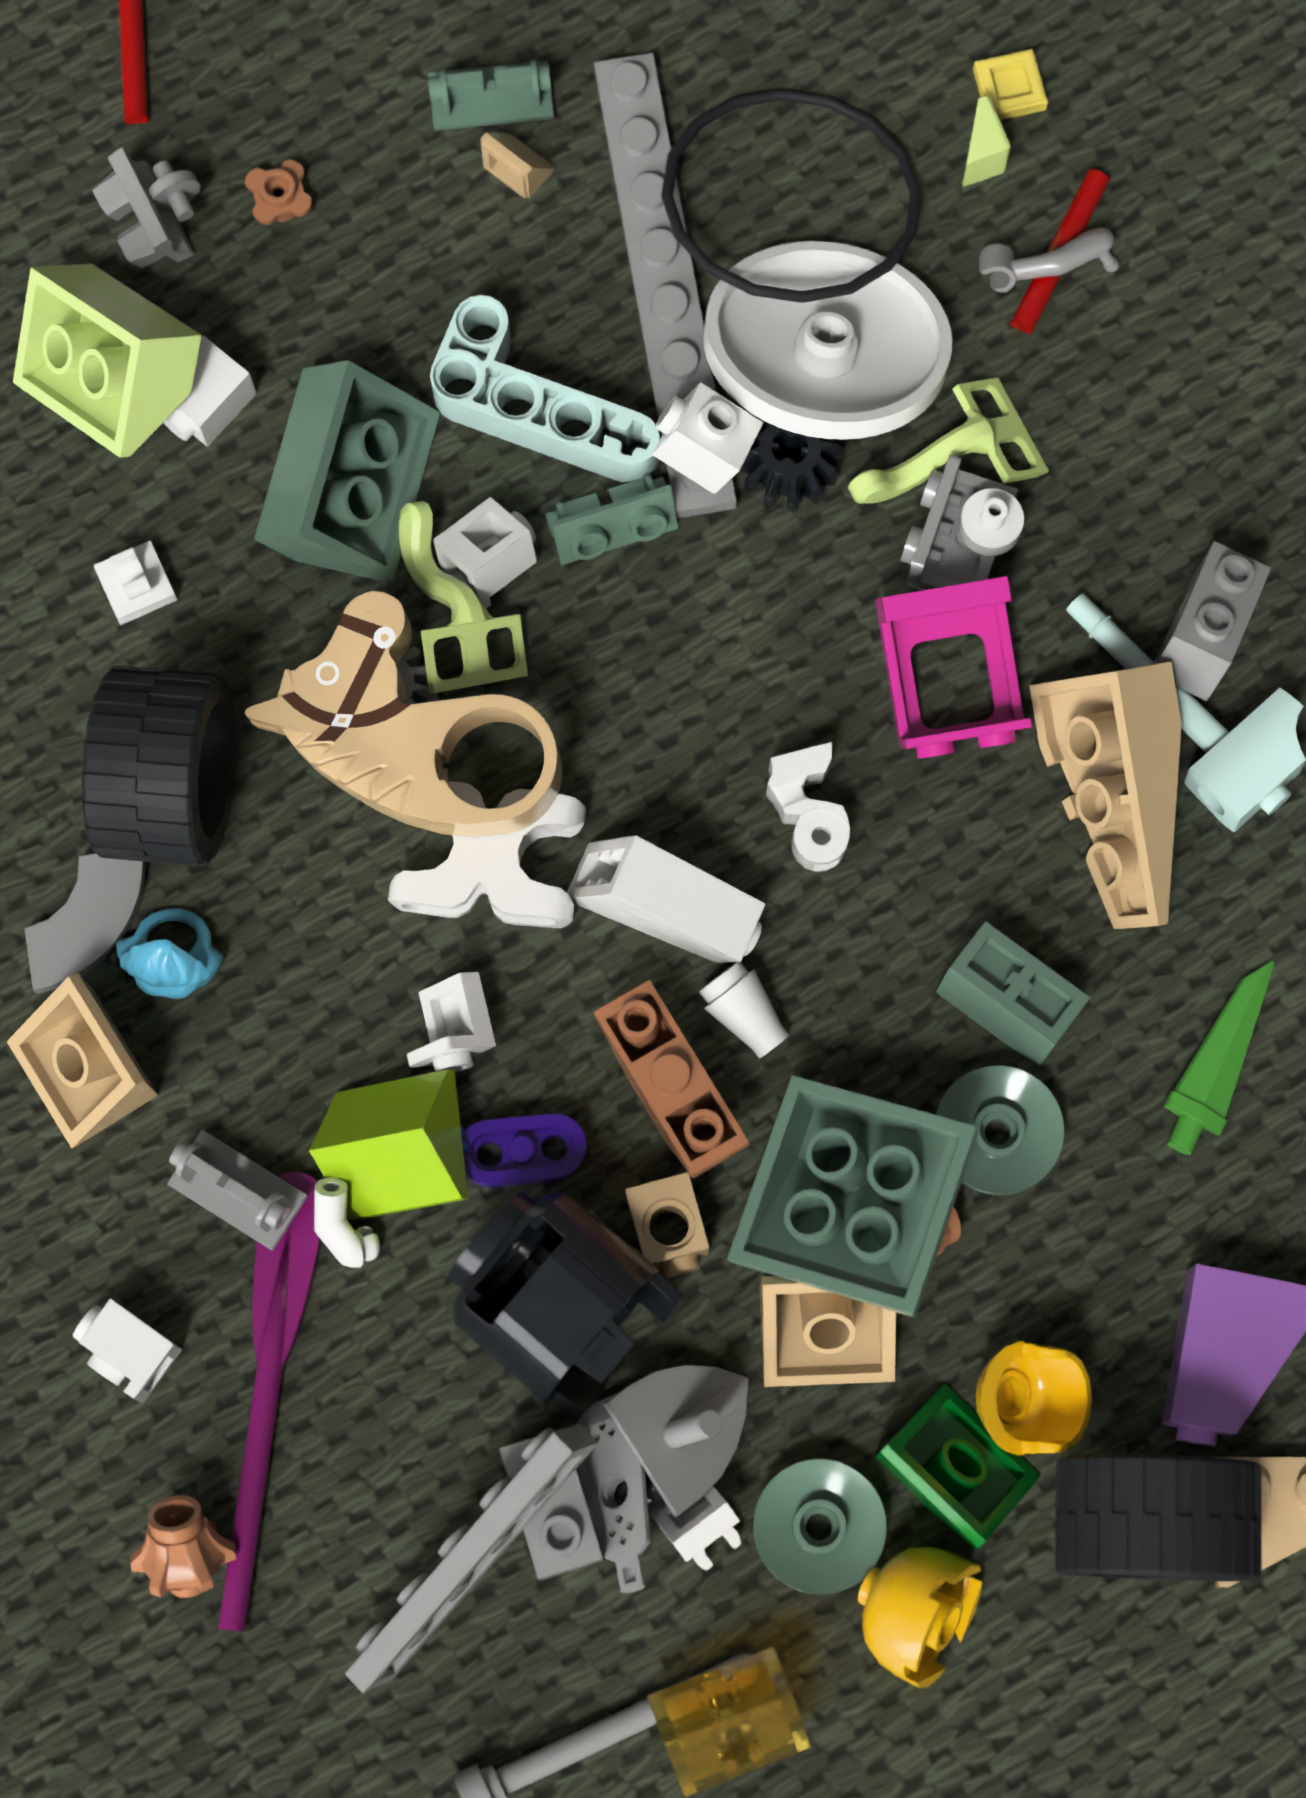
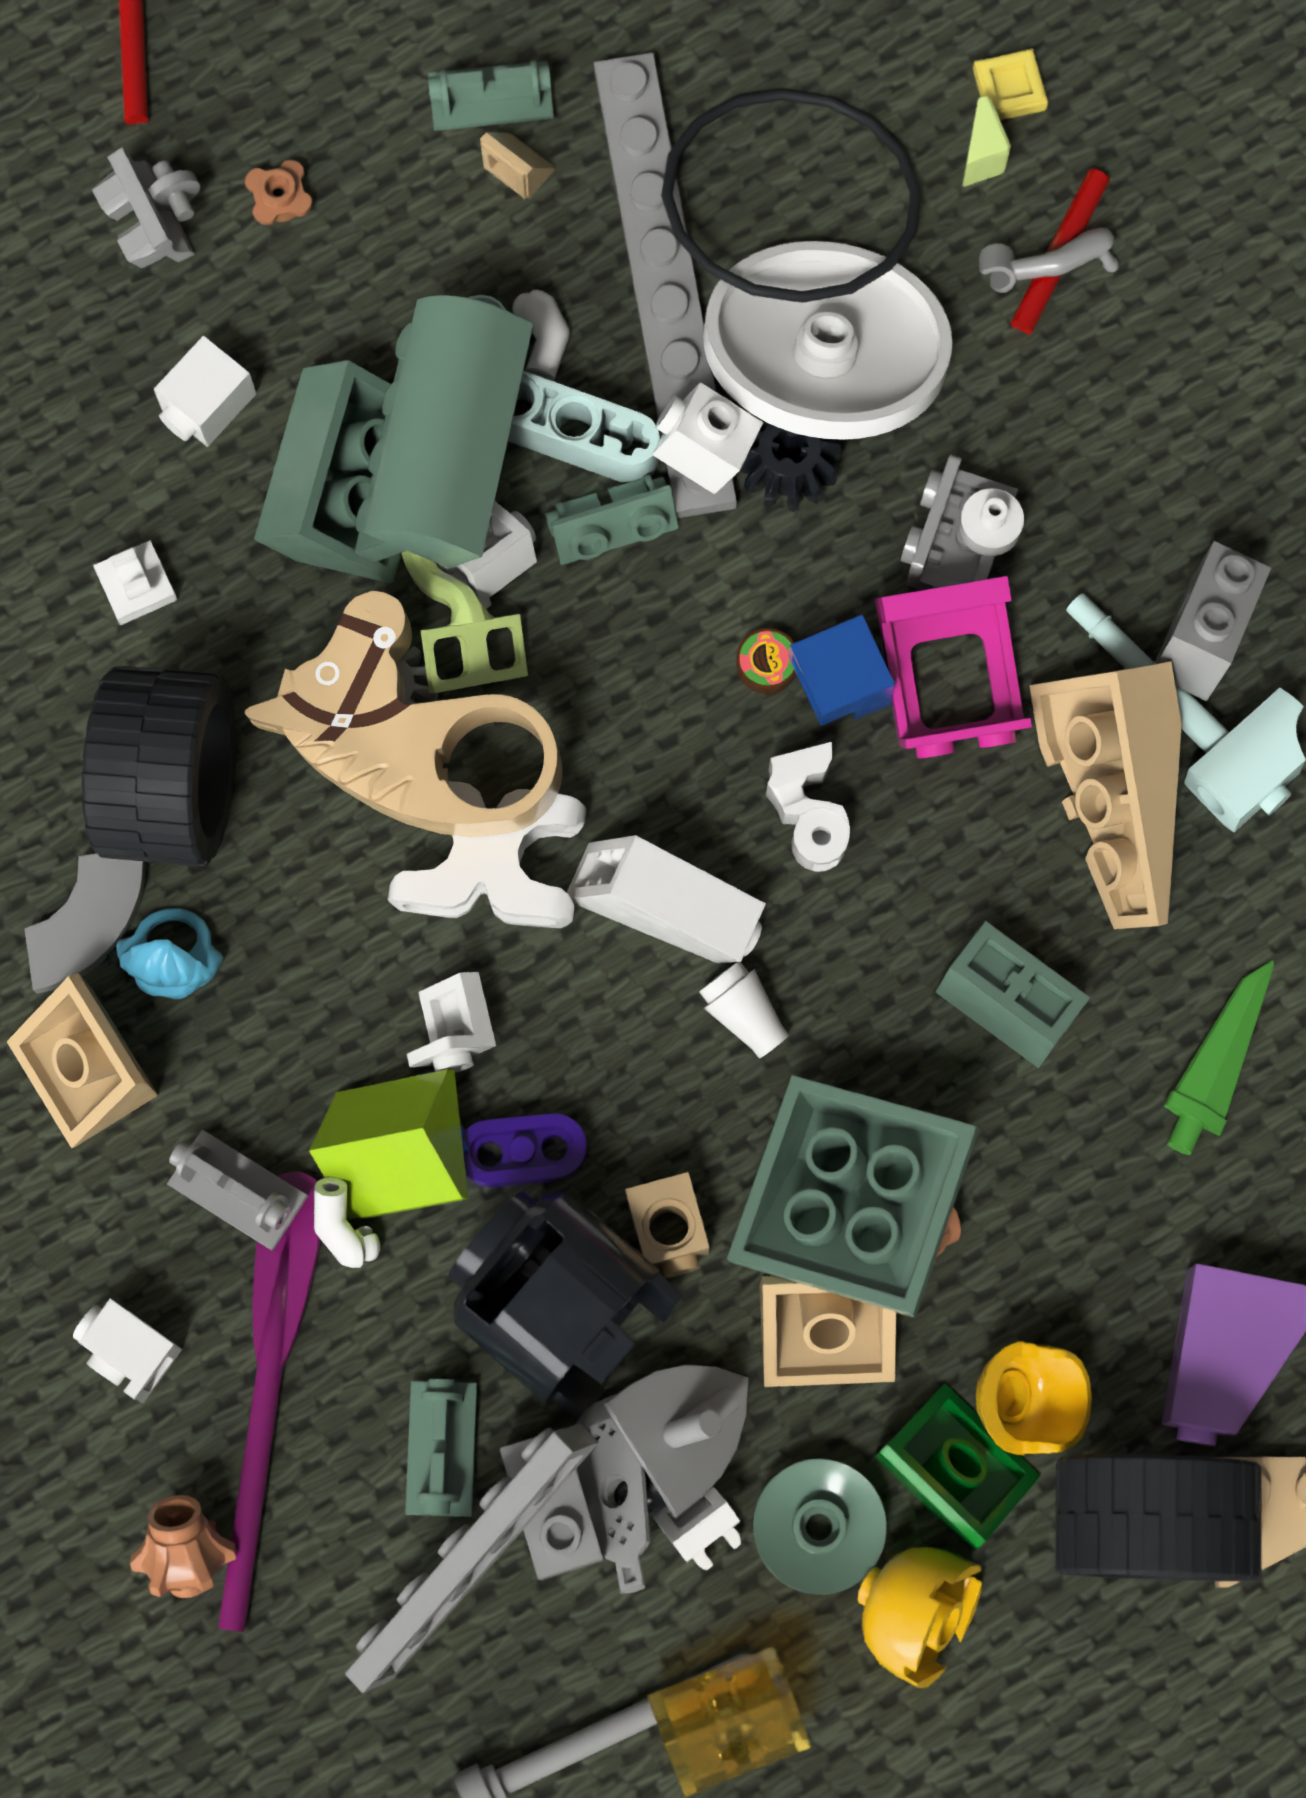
(103, 355): yellowish green slope -> none
(441, 1448): none -> sand green hinge
(444, 432): none -> sand green brick
(548, 329): none -> white arm
(670, 1080): nougat slope -> none
(764, 661): none -> tile
(842, 672): none -> blue piece
(975, 435): yellowish green piece -> none
(1026, 1110): sand green dish -> none

